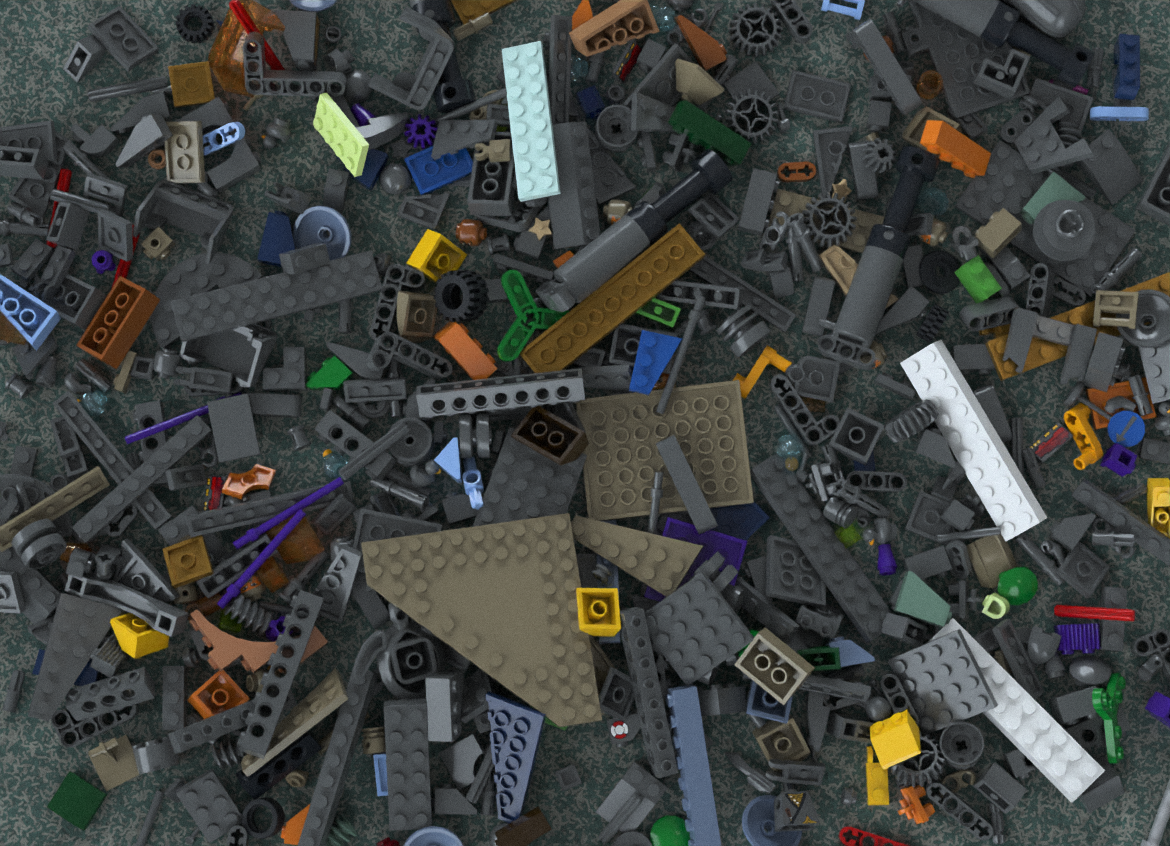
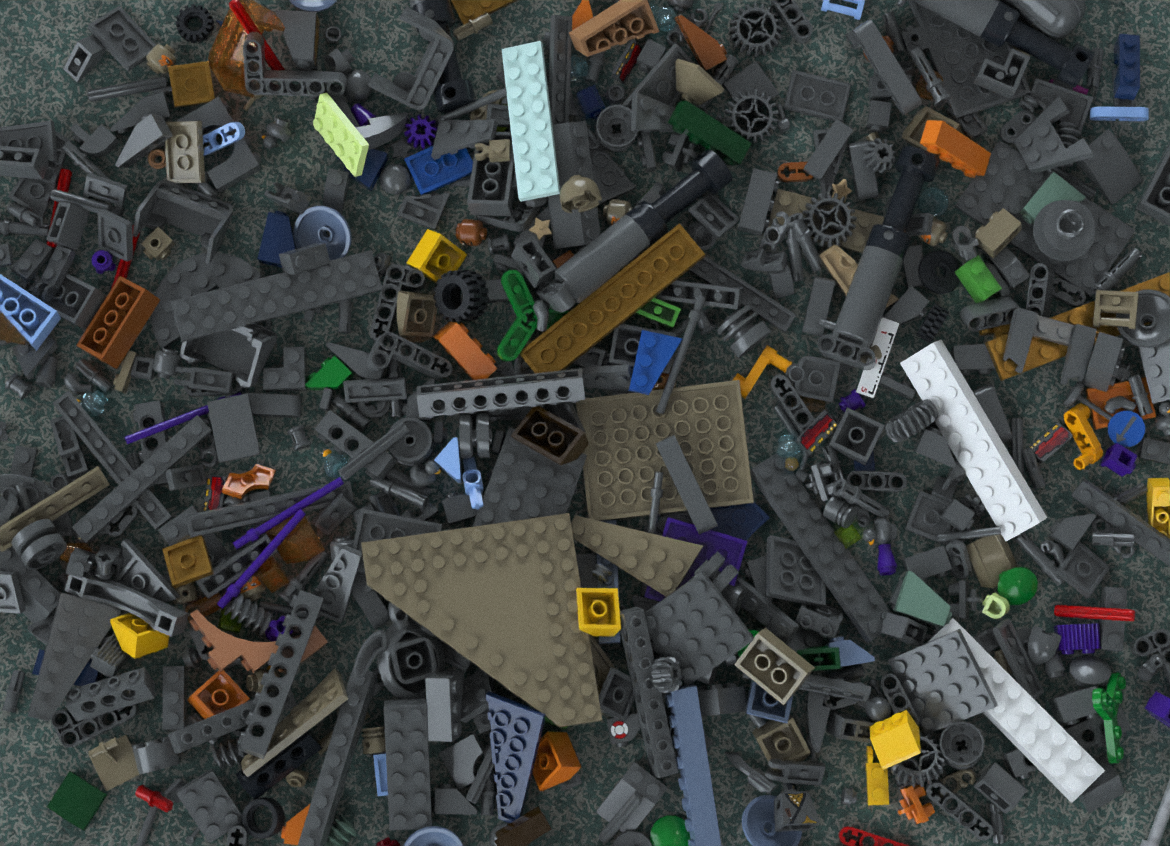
(154, 798): none -> red axle
(160, 58): none -> dark tan head
(533, 261): none -> dark grey brick
(542, 313): none -> dark grey arm
(555, 760): none -> orange slope
(579, 194): none -> dark tan cylinder
(666, 674): none -> dark grey gear
(816, 432): none -> slope
(828, 150): none -> dark grey tile
(851, 401): none -> dark purple brick
(883, 339): none -> white sticker
(932, 86): none -> dark grey pin

